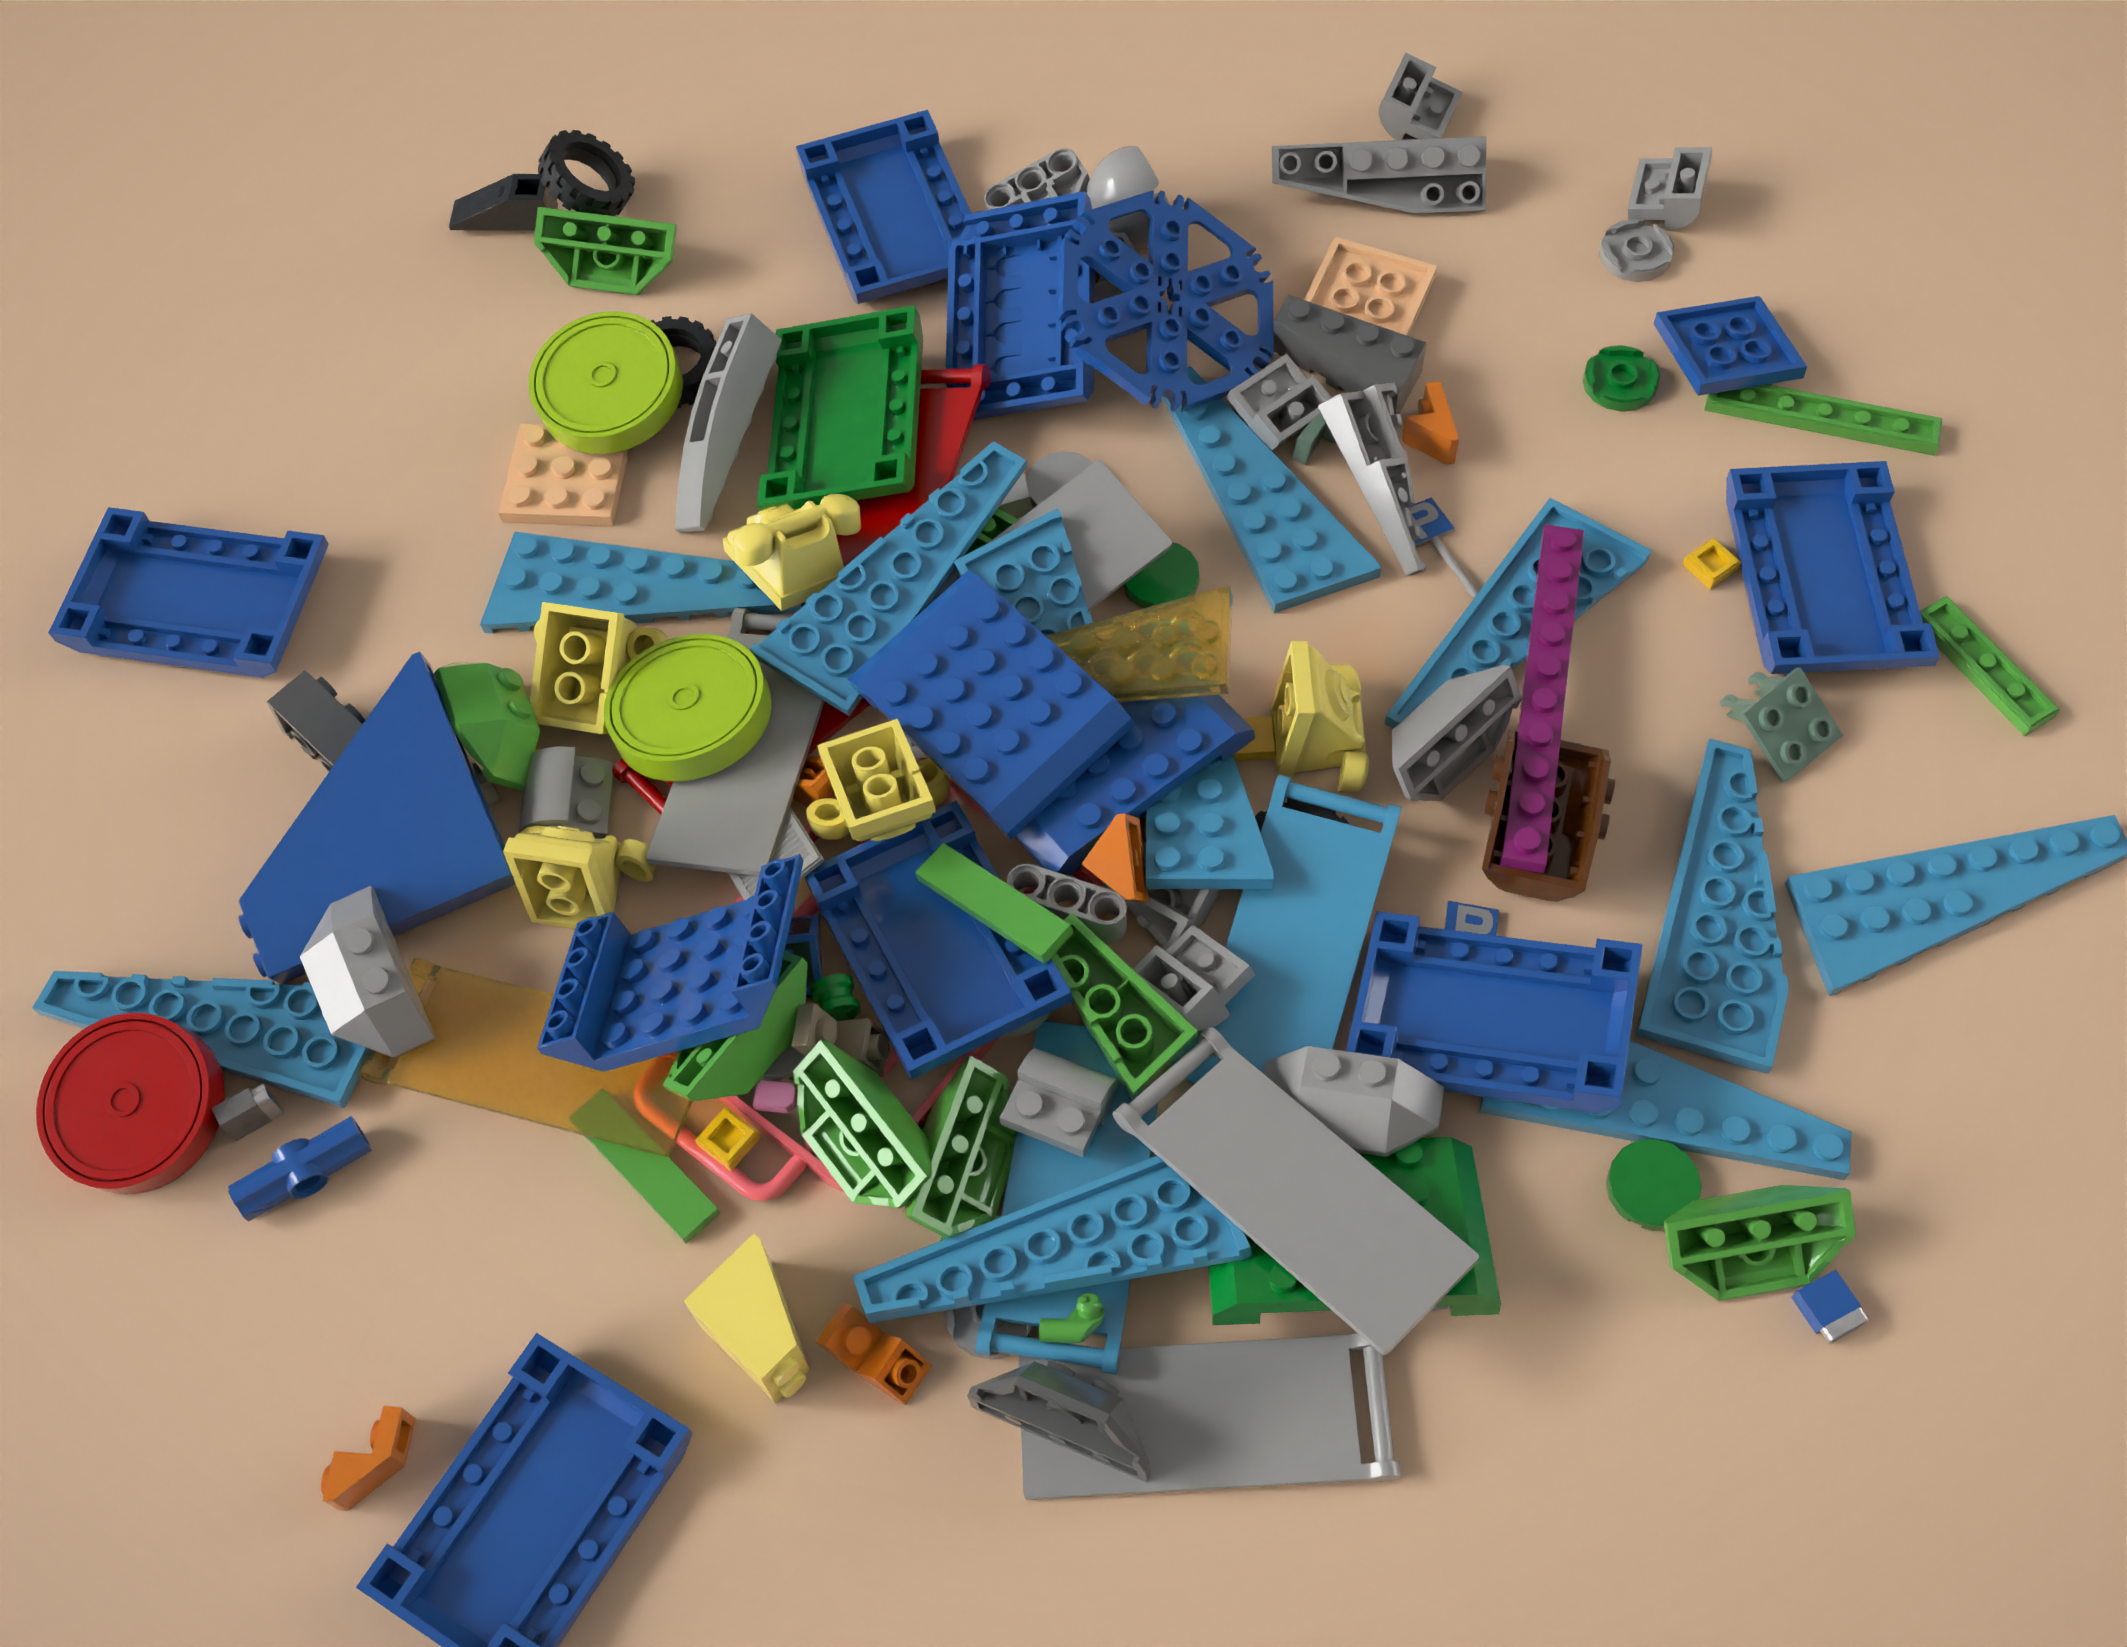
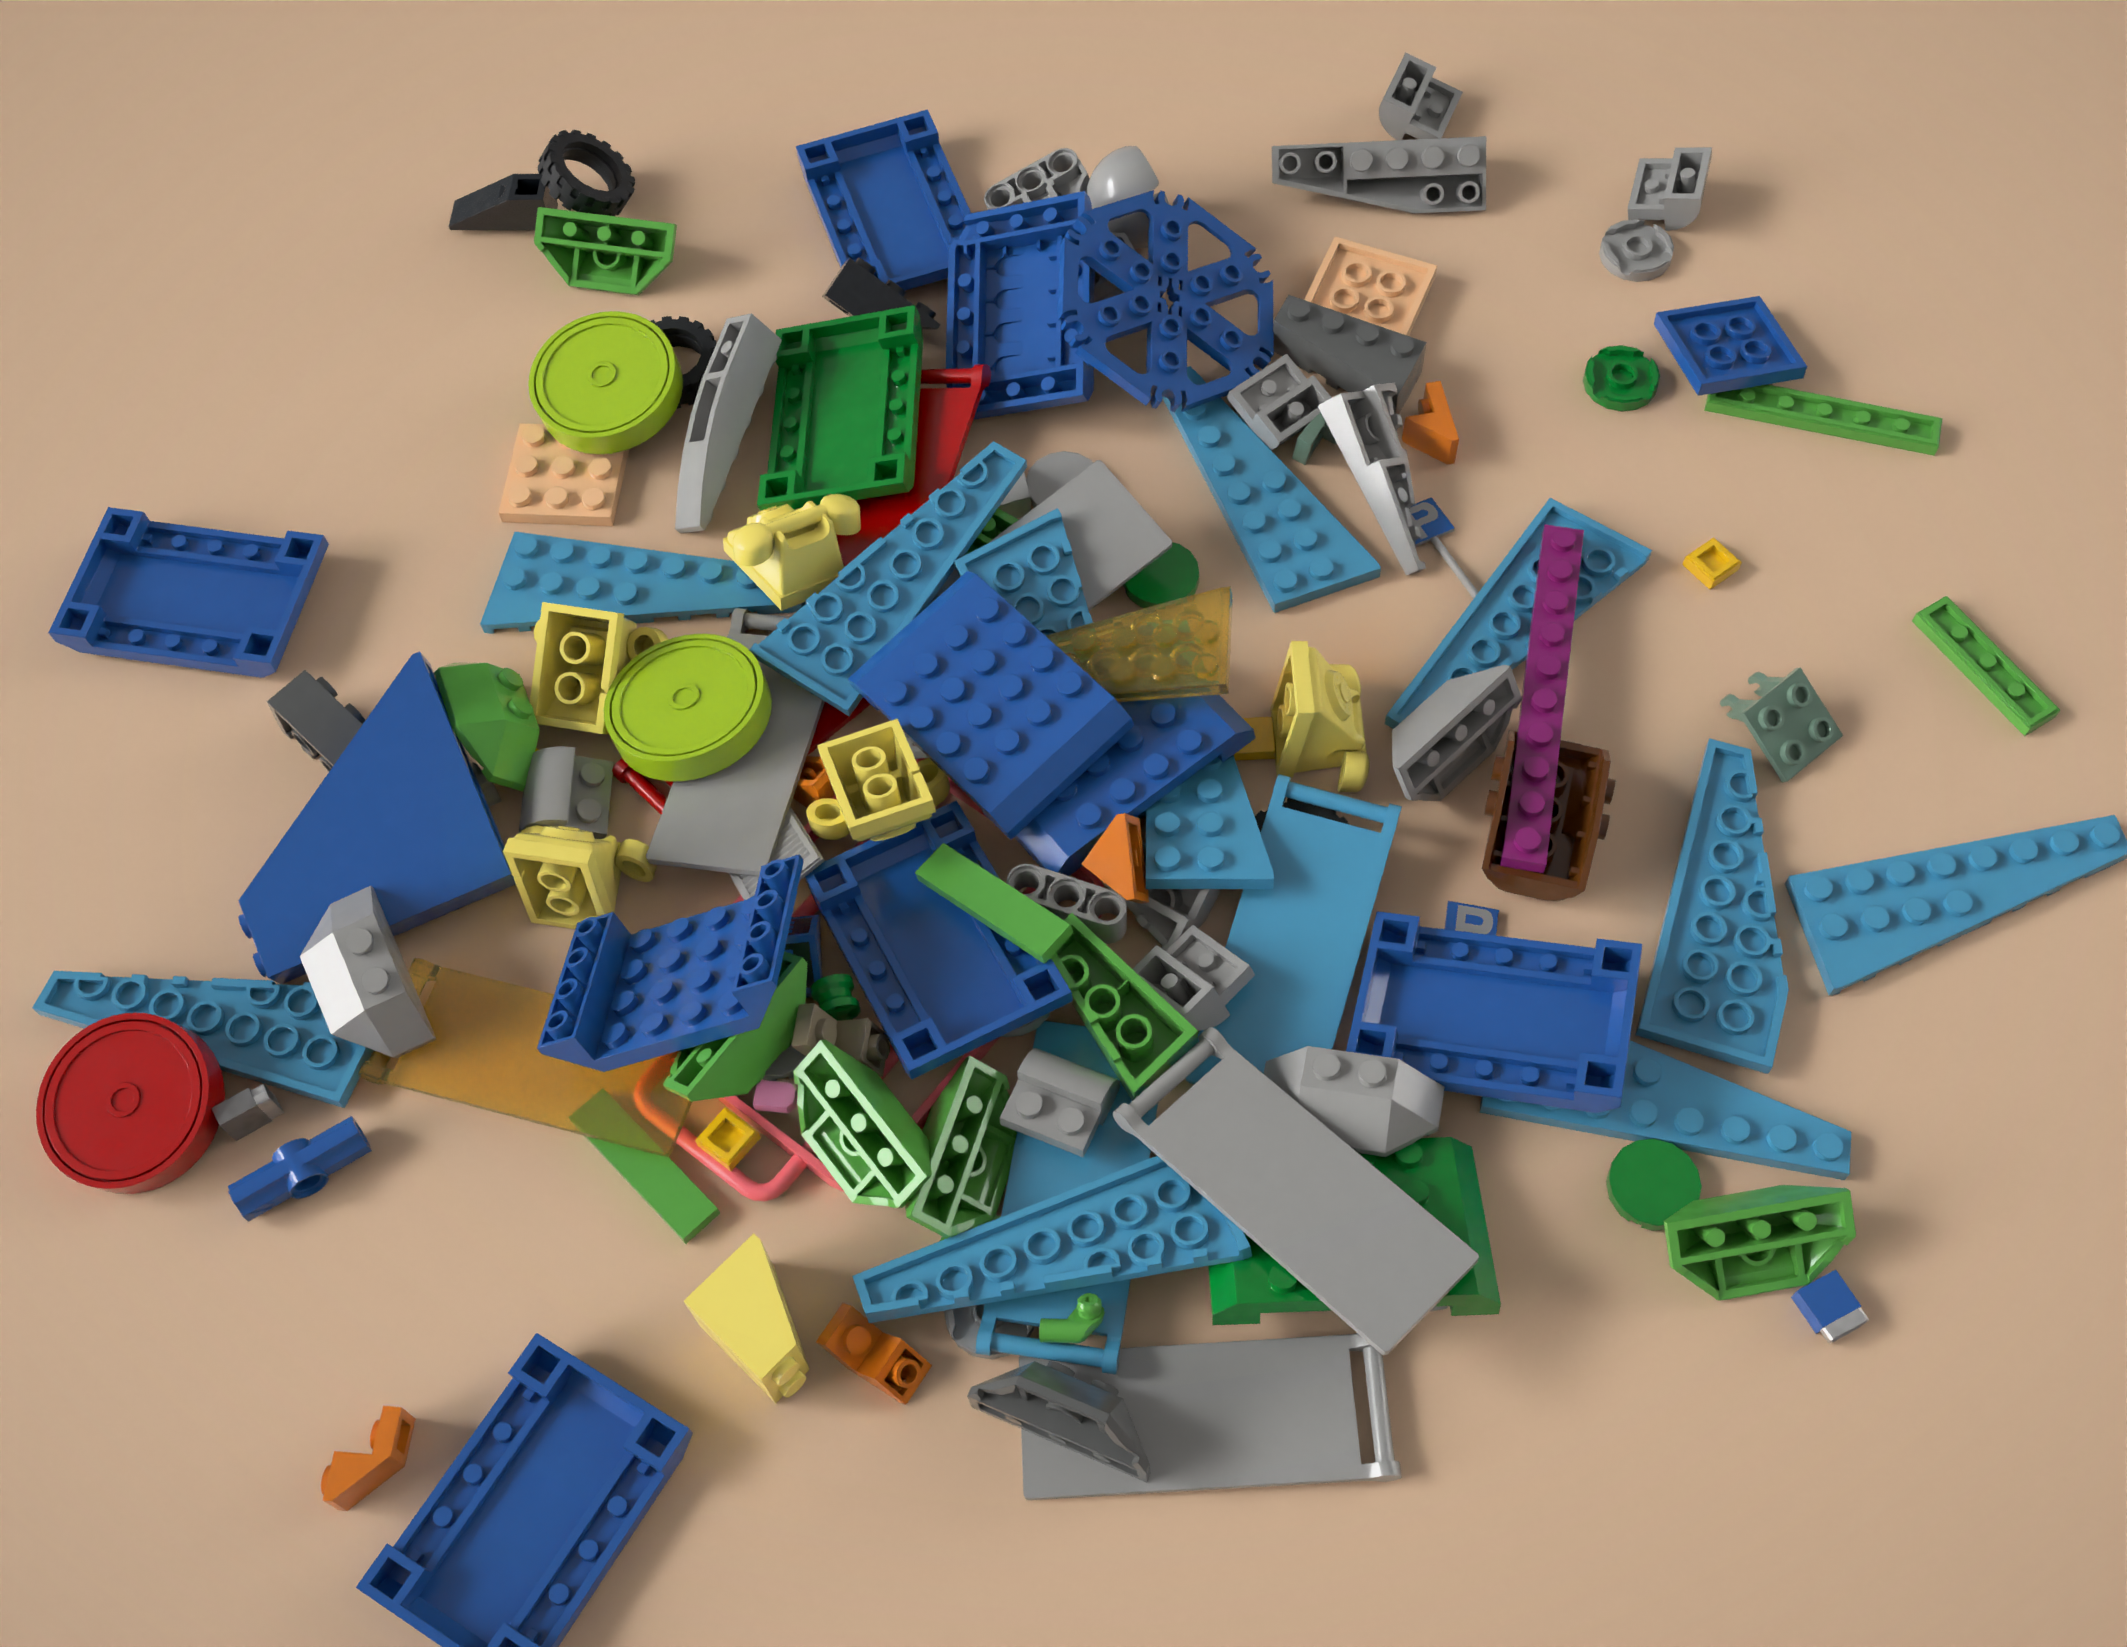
(860, 292): none -> black slope
(1826, 568): blue slope -> none

